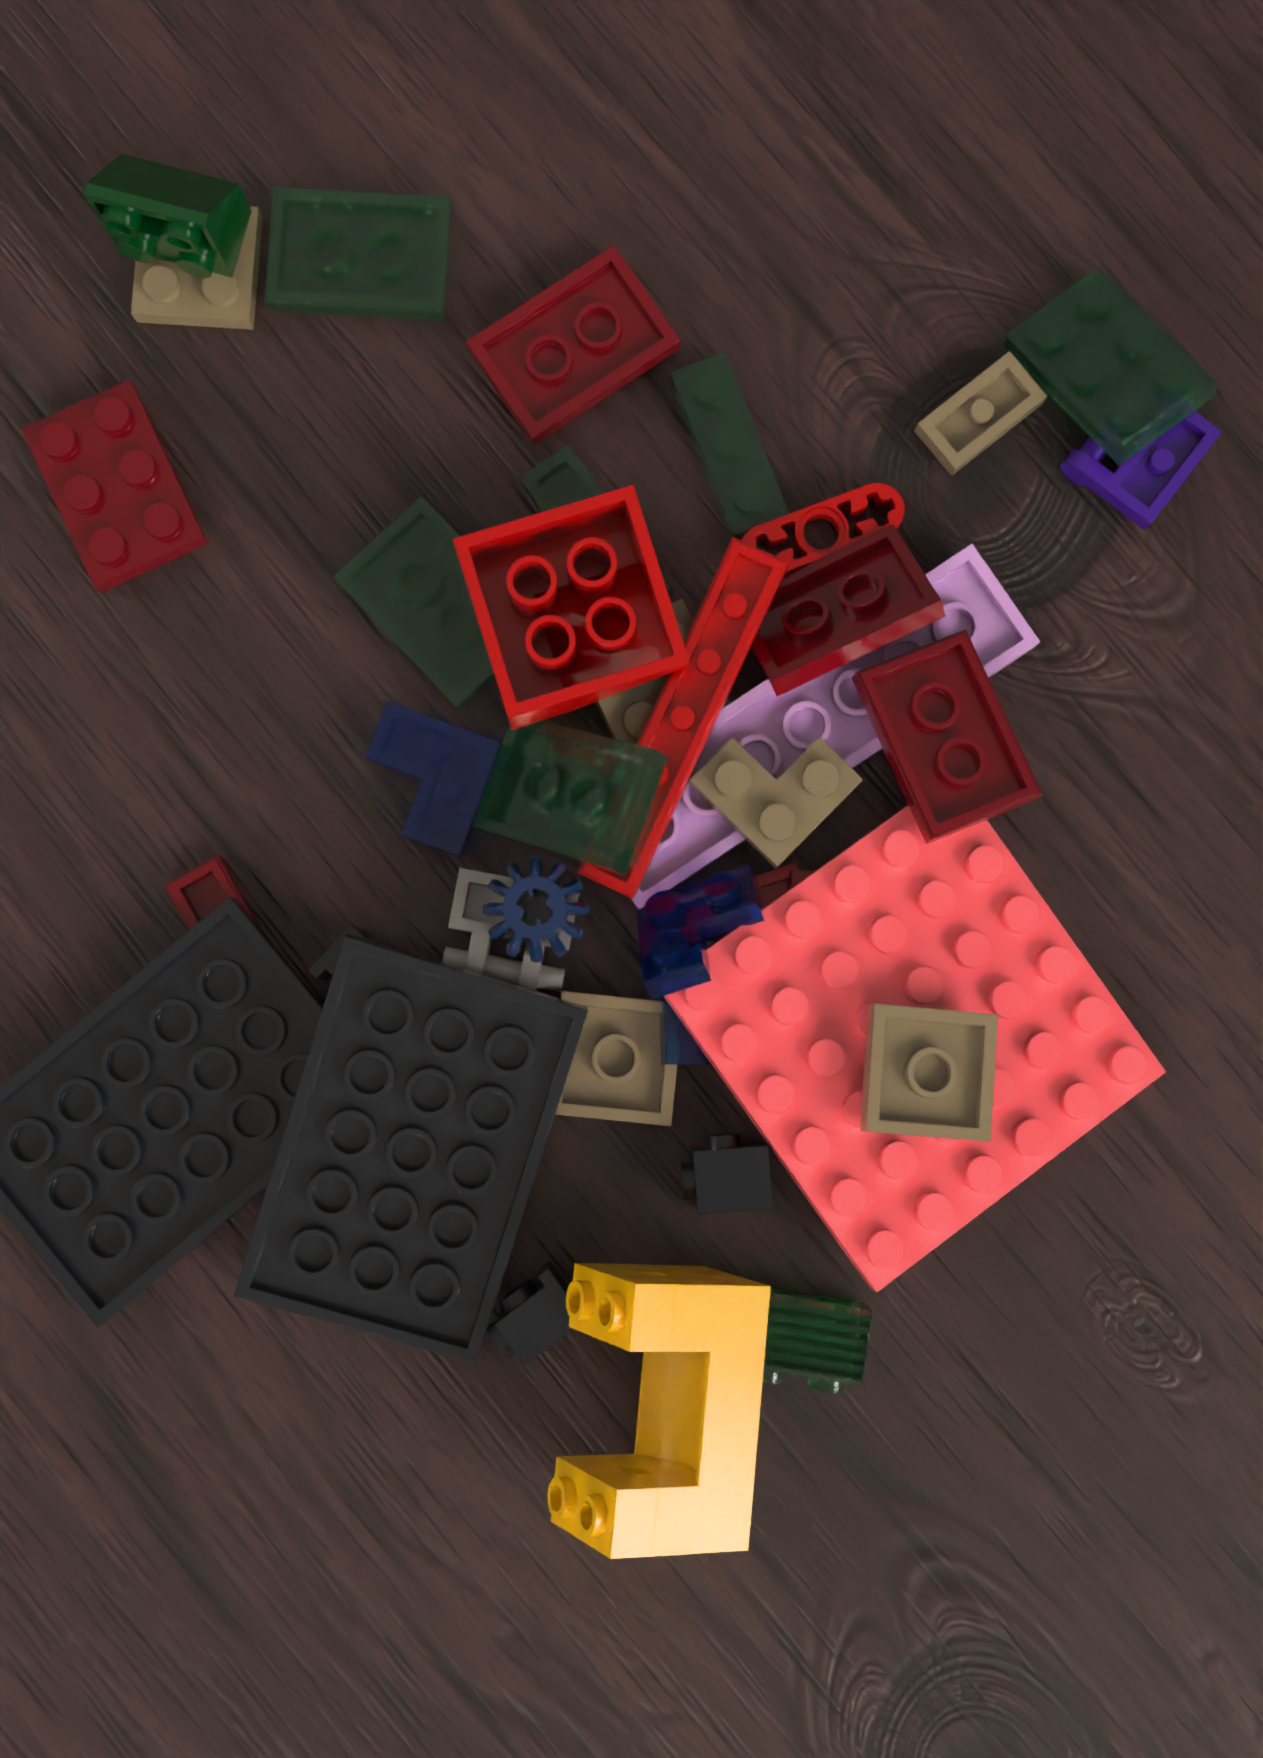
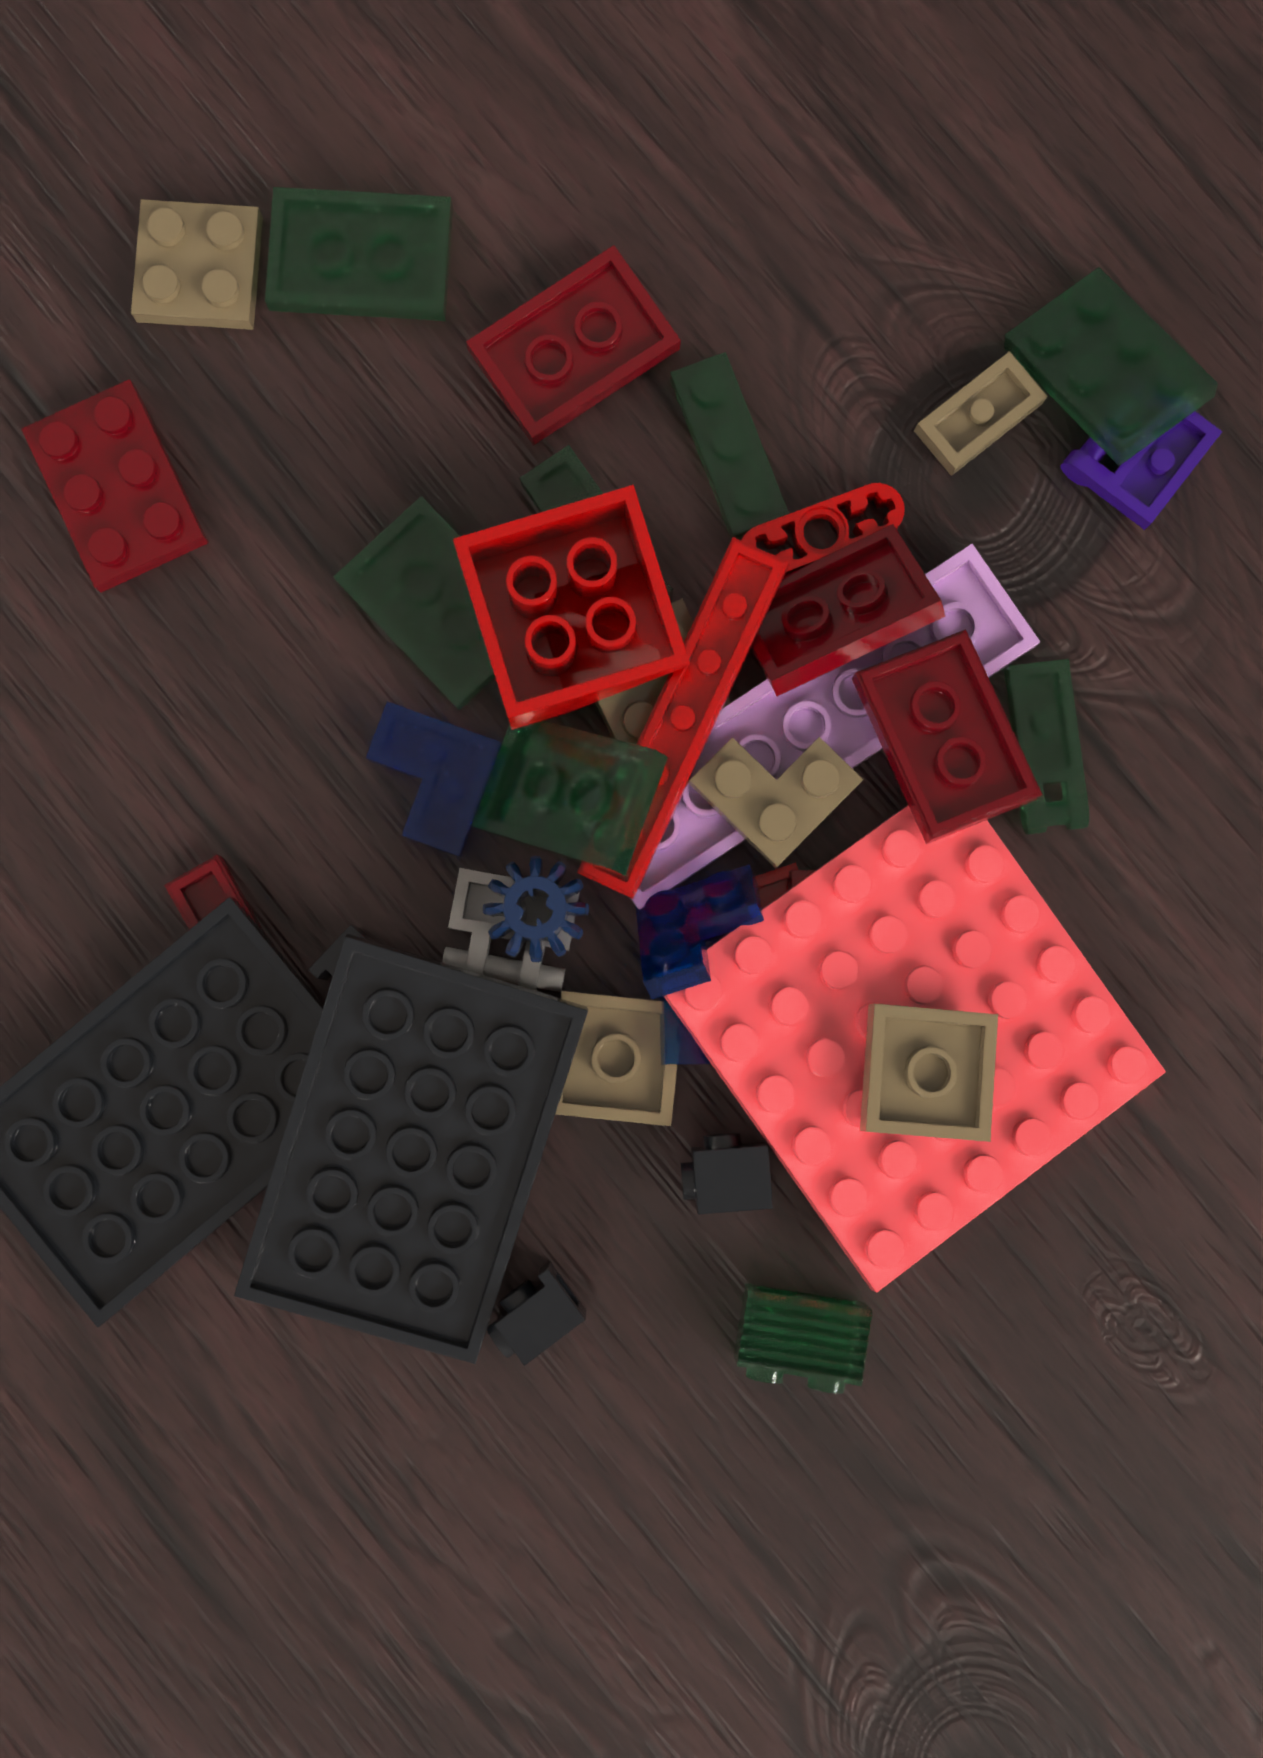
(170, 215): dark green slope -> none
(696, 1411): yellow piece -> none
(1048, 734): none -> clear green plate

